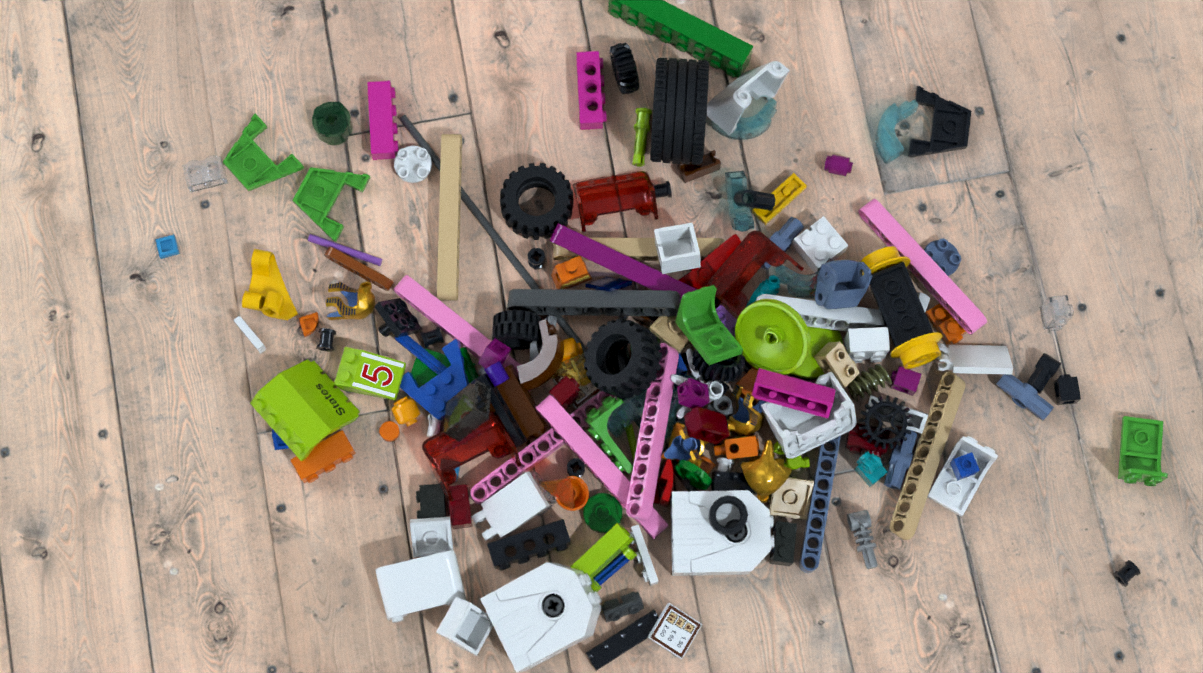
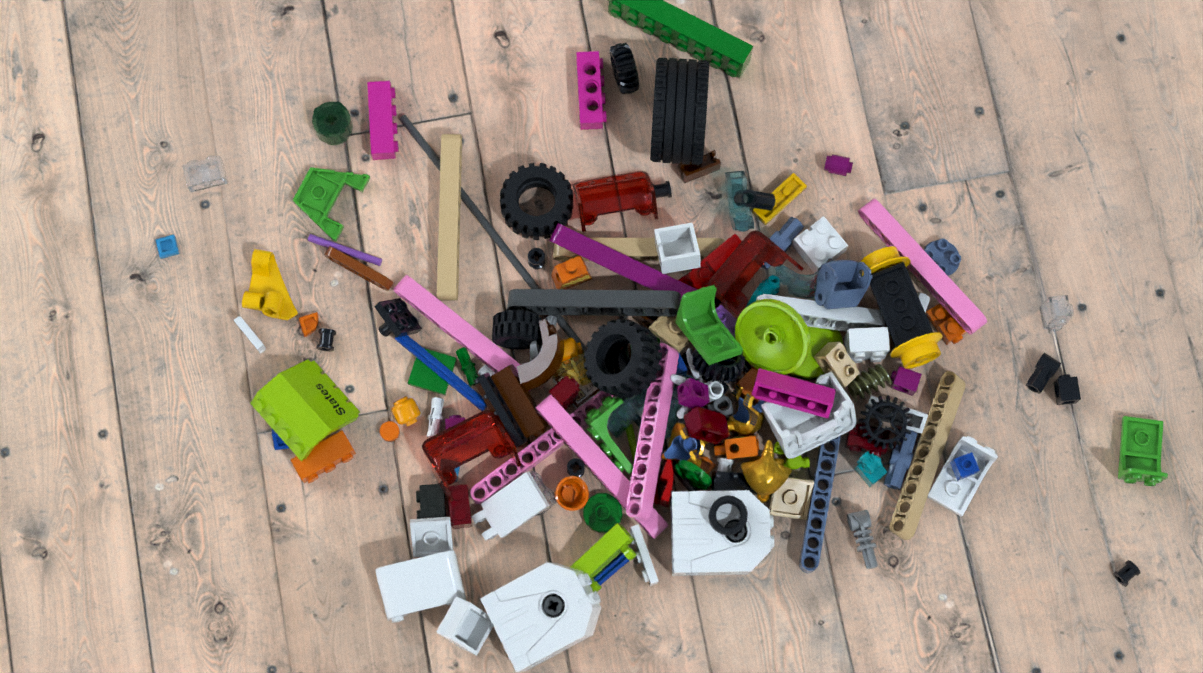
(251, 164): bright green wing -> none
(360, 301): pearl gold piece -> none
(369, 374): lime slope -> none
(413, 164): white dish -> none
(436, 332): black bush -> none
(441, 388): blue wing -> none
(467, 410): clear smoke brick -> none
(493, 353): magenta brick -> none
(496, 374): dark purple beam -> none
(536, 535): black brick -> none
(561, 489): clear orange slope -> none
(608, 284): clear blue piece -> none
(622, 641): black hinge -> none
(631, 604): dark grey hinge -> none
(641, 127): lime pin -> none
(674, 630): tile -> none
(731, 102): white windscreen -> none
(753, 126): clear light blue arch -> none
(784, 543): pearl dark grey brick -> none
(885, 138): clear light blue arch -> none
(948, 128): black wing -> none
(975, 359): white tile -> none
(1025, 396): sand blue piece -> none

